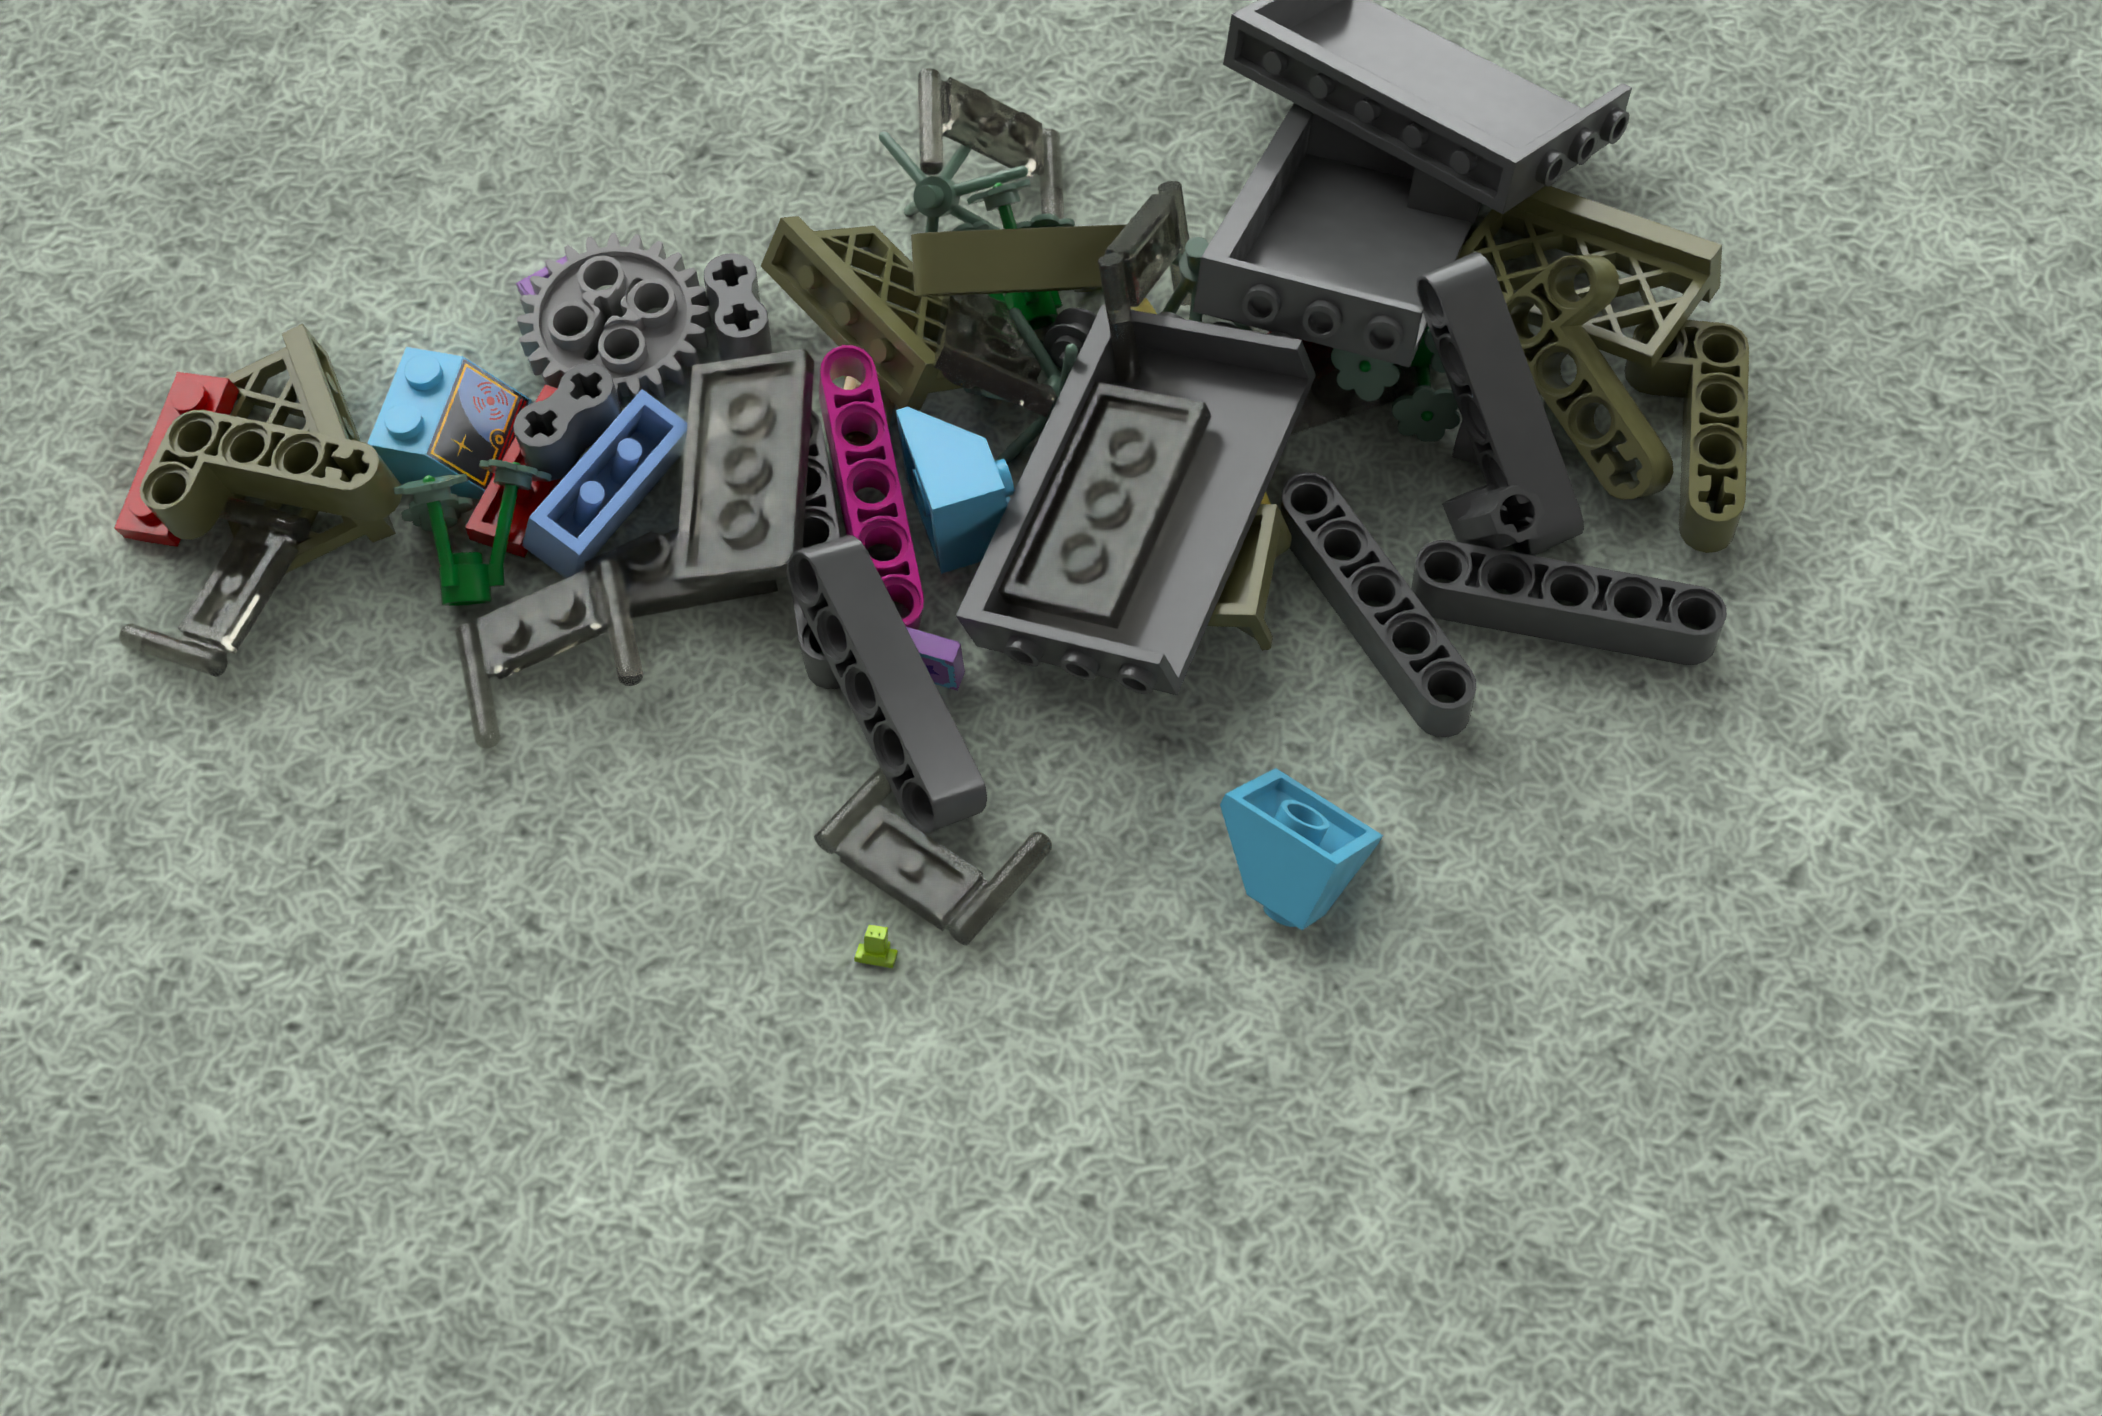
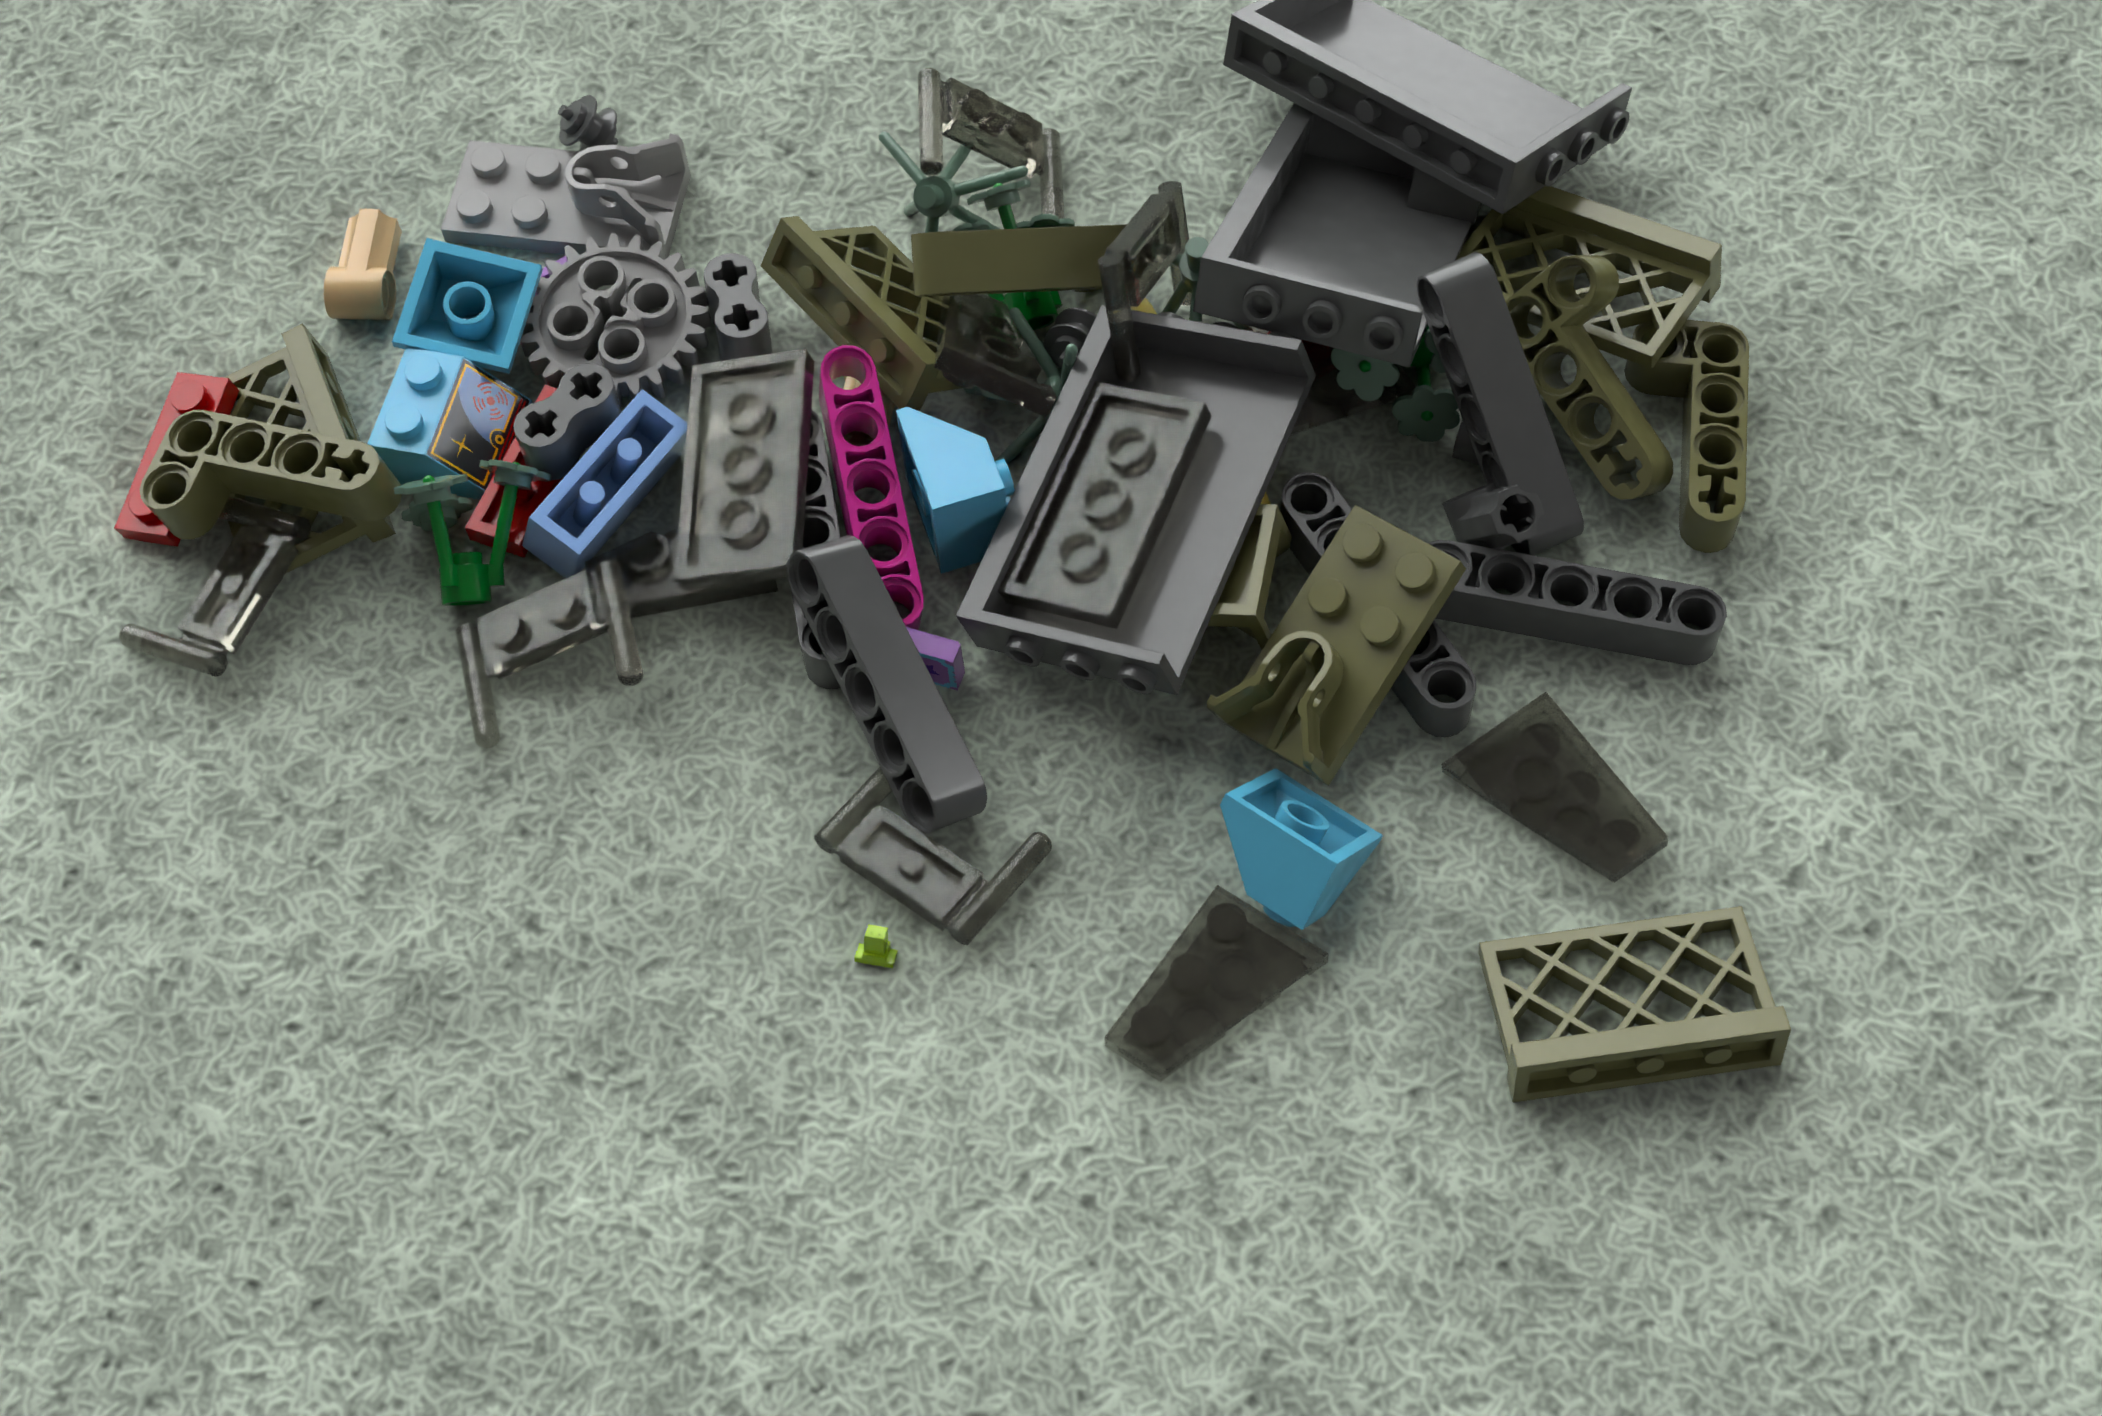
(364, 279): none -> tan piece
(468, 304): none -> medium azure slope
(563, 196): none -> light grey plate
(584, 124): none -> dark grey wheel
(1208, 982): none -> clear smoke wing
(1340, 644): none -> olive plate
(1560, 788): none -> clear smoke wing
(1655, 1048): none -> olive fence

